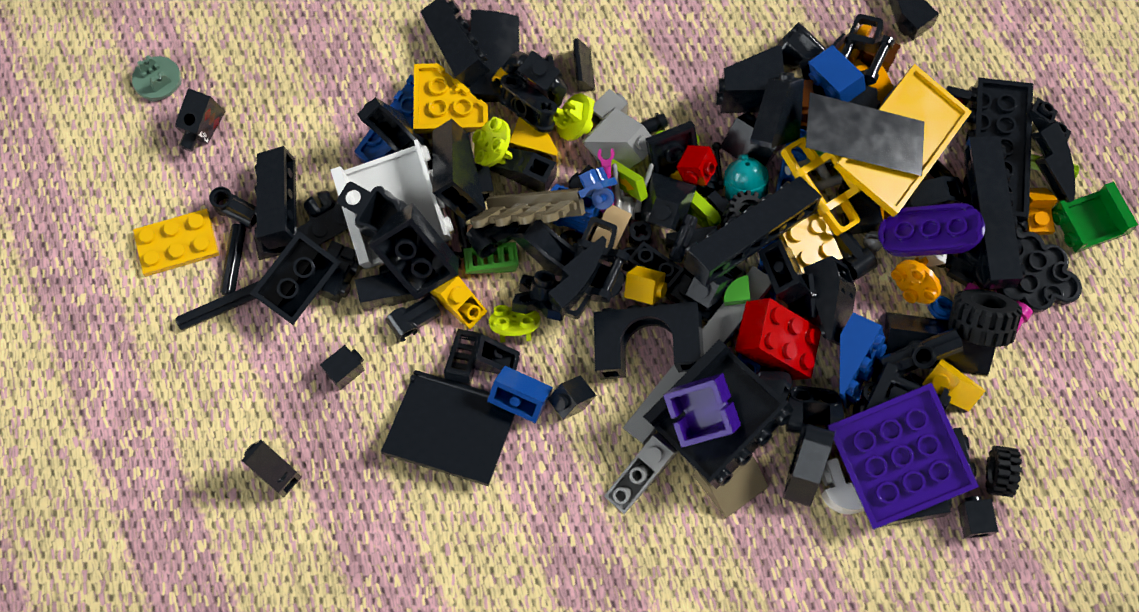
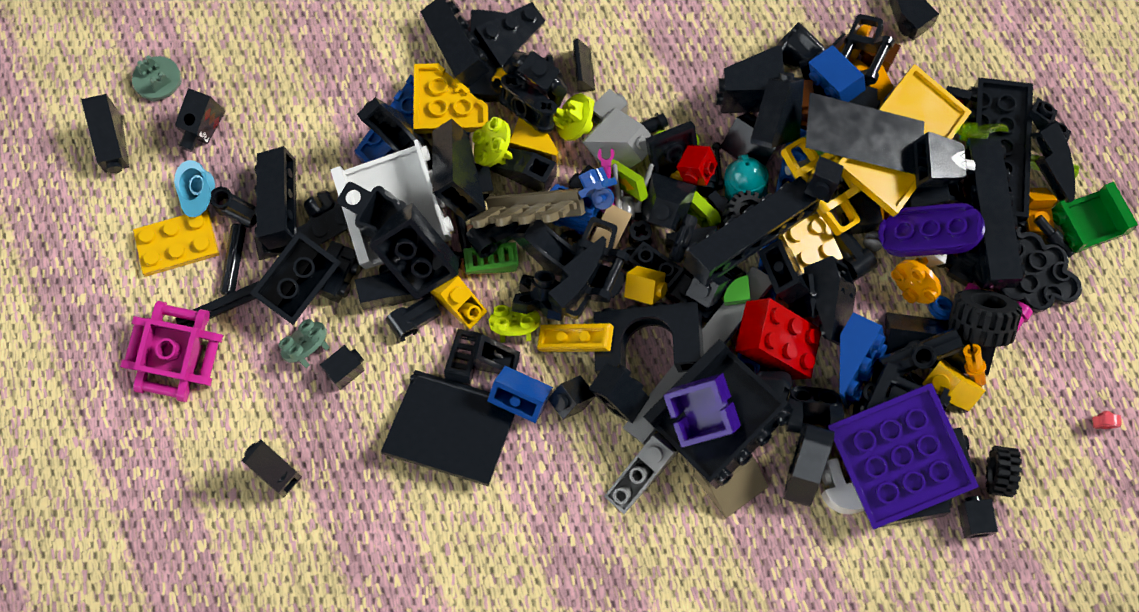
(106, 133): none -> black slope
(170, 350): none -> dark pink brick
(193, 187): none -> medium azure piece
(303, 342): none -> sand green plate
(509, 32): none -> black wing
(575, 337): none -> yellow tile
(619, 391): none -> black brick
(823, 179): none -> black brick
(940, 161): none -> torso
(972, 130): none -> clear neon green plate
(974, 365): none -> light orange axle
(1053, 235): none -> black bar
(1107, 420): none -> coral tile

